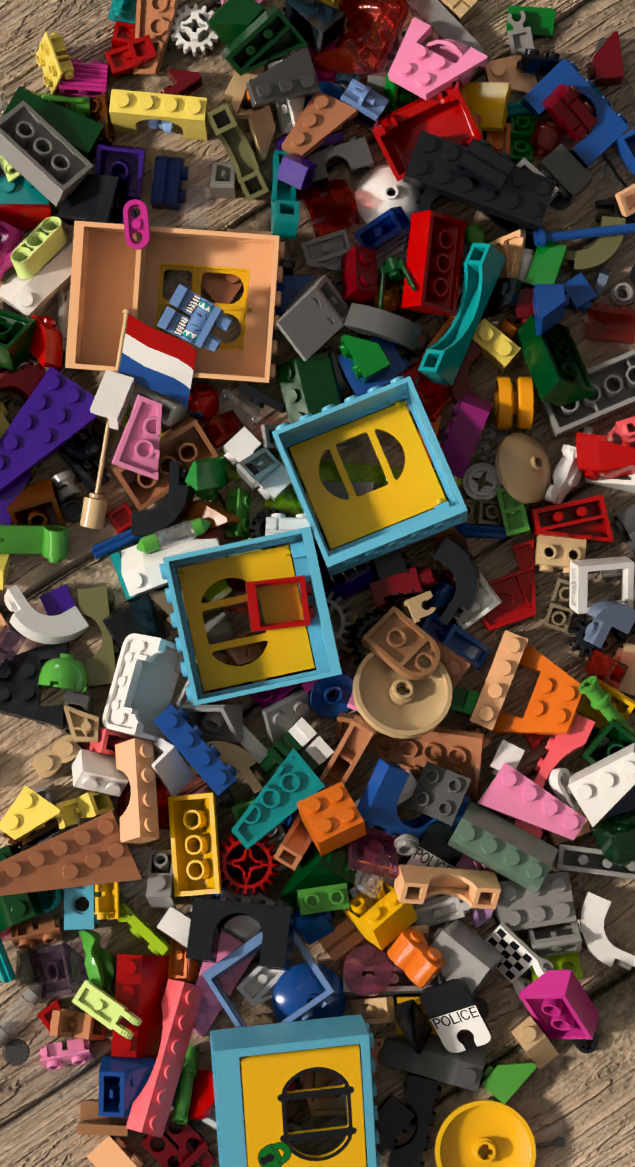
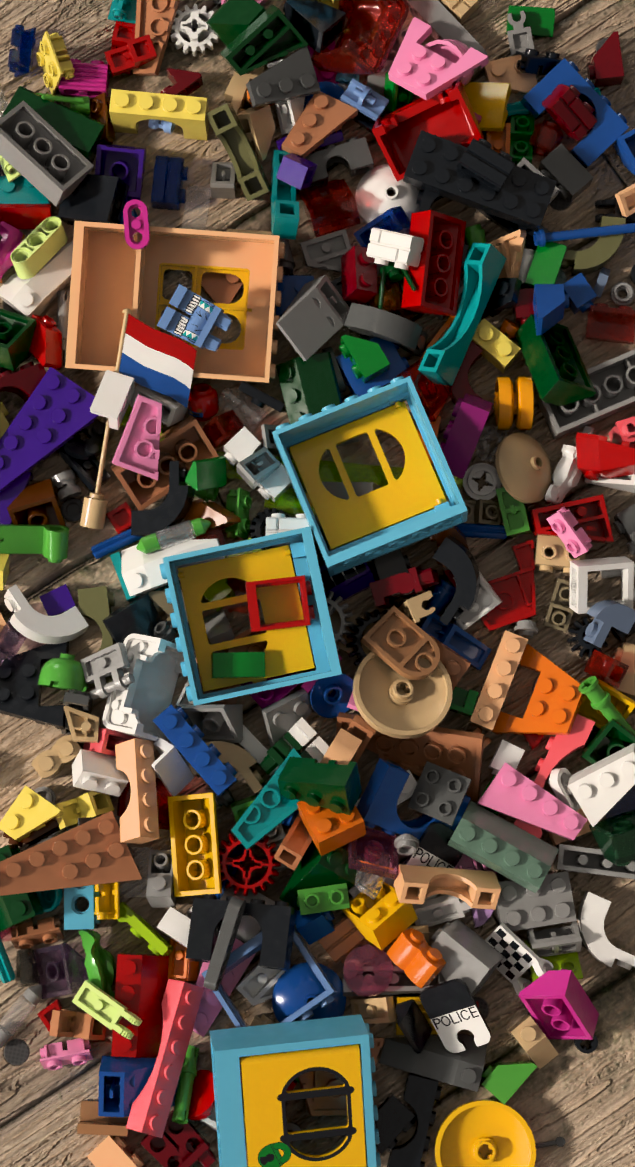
(20, 60): none -> clear blue hinge
(106, 663): none -> light grey plate
(165, 630): none -> dark grey plate
(224, 943): none -> dark grey beam
(238, 665): none -> green slope
(321, 784): none -> dark green wedge
(342, 748): none -> light nougat brick
(395, 247): none -> white brick
(526, 629): none -> light grey plate
(576, 541): none -> bright pink hinge

